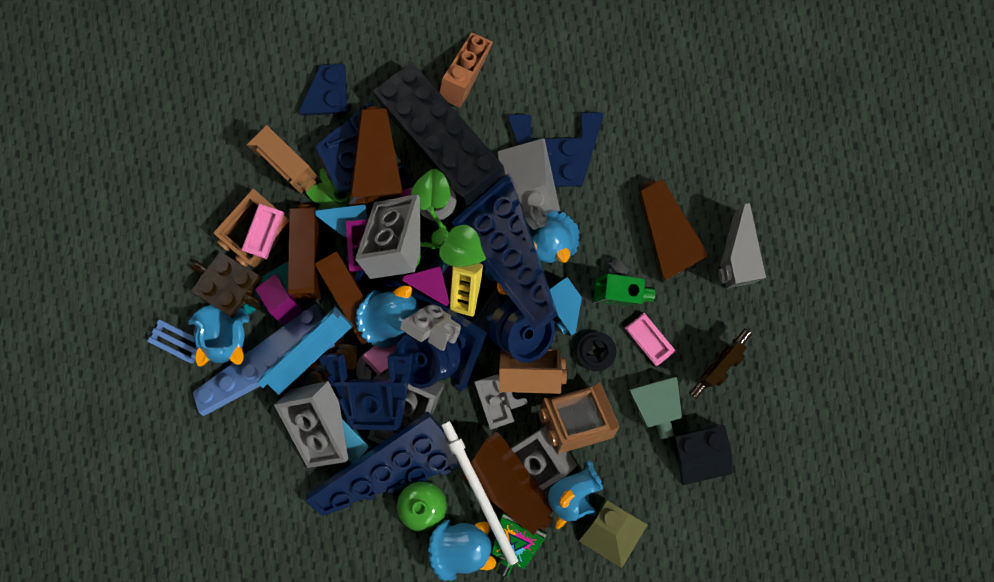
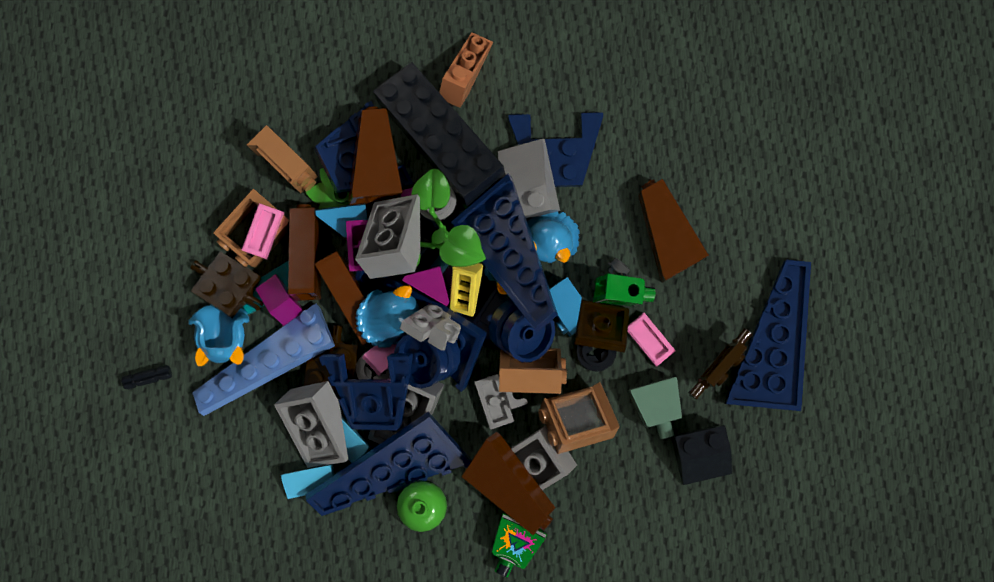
(146, 377): none -> black axle
(157, 332): medium blue tile -> none
(304, 481): none -> medium azure slope
(305, 351): dark azure fence -> none
(327, 92): dark blue wing -> none
(457, 447): white bar -> none
(460, 549): dark azure hair -> none
(535, 217): dark grey plate -> none
(571, 495): dark azure hair -> none
(602, 326): none -> dark brown plate
(613, 532): olive slope -> none
(742, 254): light grey slope -> none
(775, 356): none -> dark blue wing

